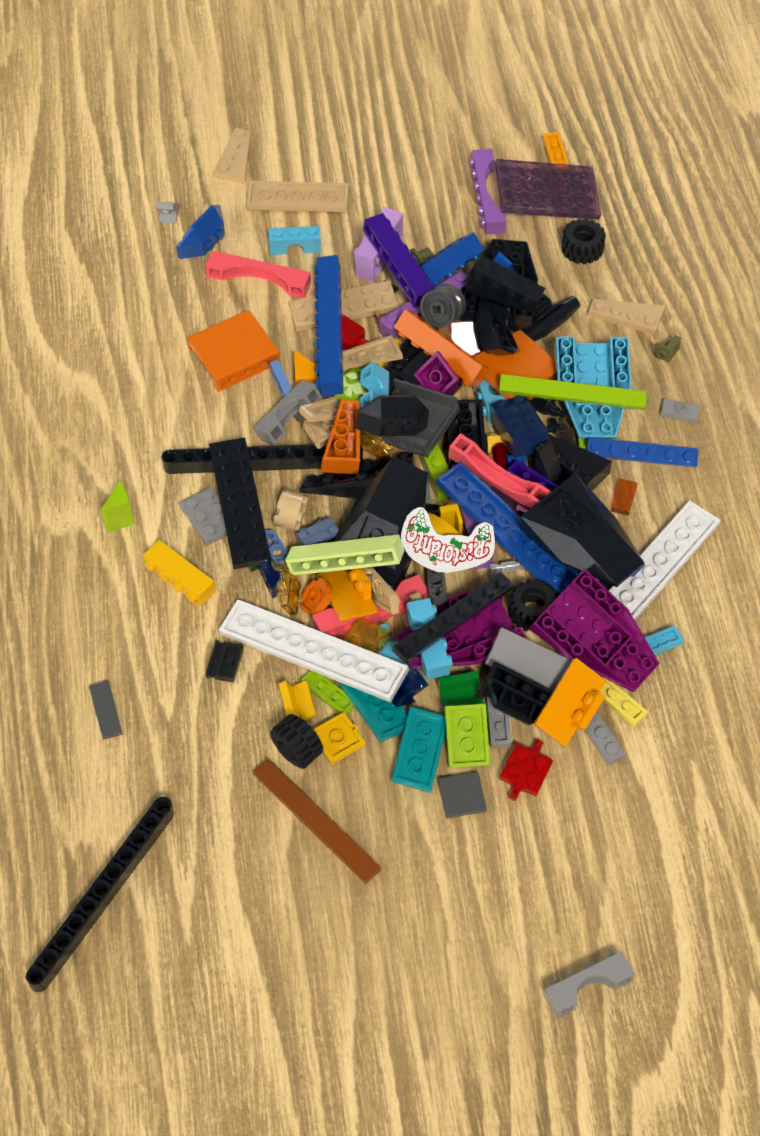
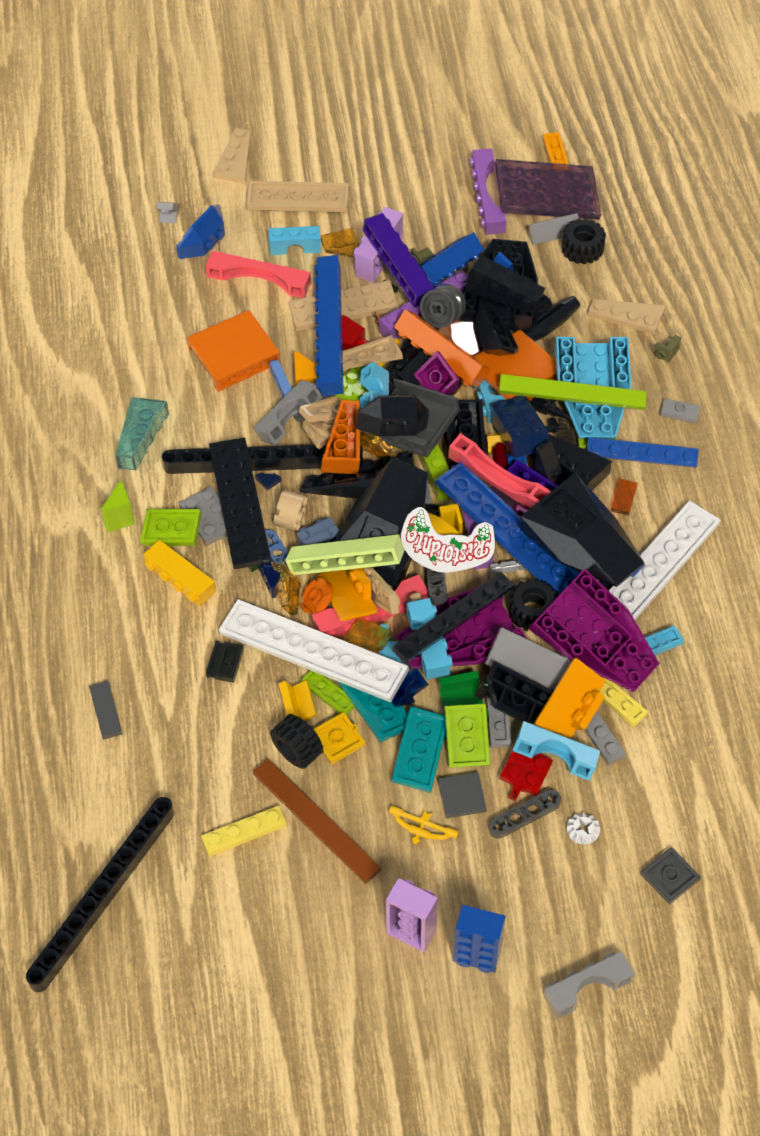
(138, 432): none -> clear light blue wedge
(171, 526): none -> lime plate
(243, 831): none -> light yellow plate
(268, 480): none -> dark blue tile
(340, 242): none -> clear yellow wing
(411, 914): none -> lavender brick
(424, 820): none -> yellow piece
(478, 939): none -> blue brick
(526, 816): none -> dark grey beam
(535, 740): none -> medium azure arch
(549, 229): none -> light grey slope
(581, 836): none -> white gear
(670, 875): none -> dark grey tile

